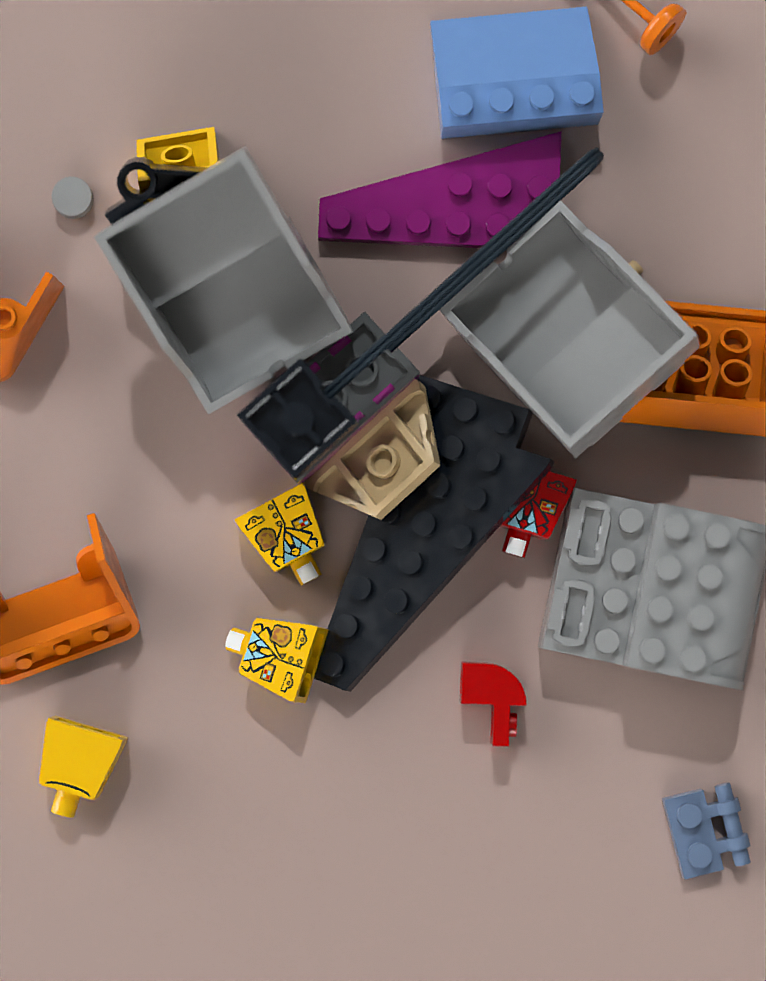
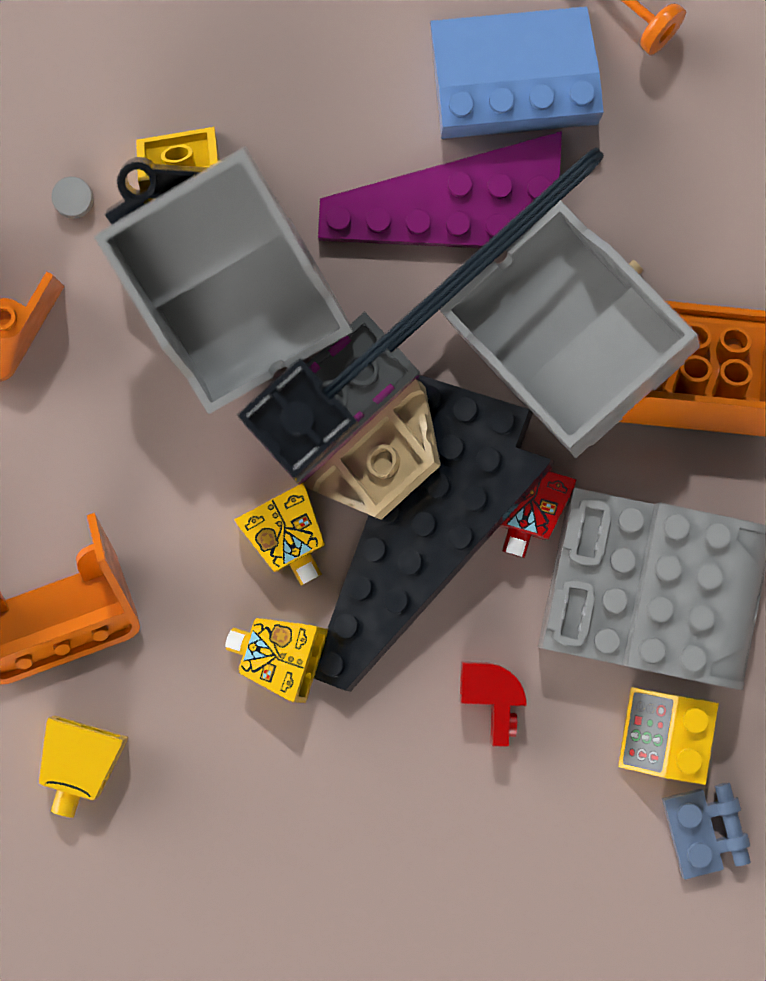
(668, 735): none -> yellow slope

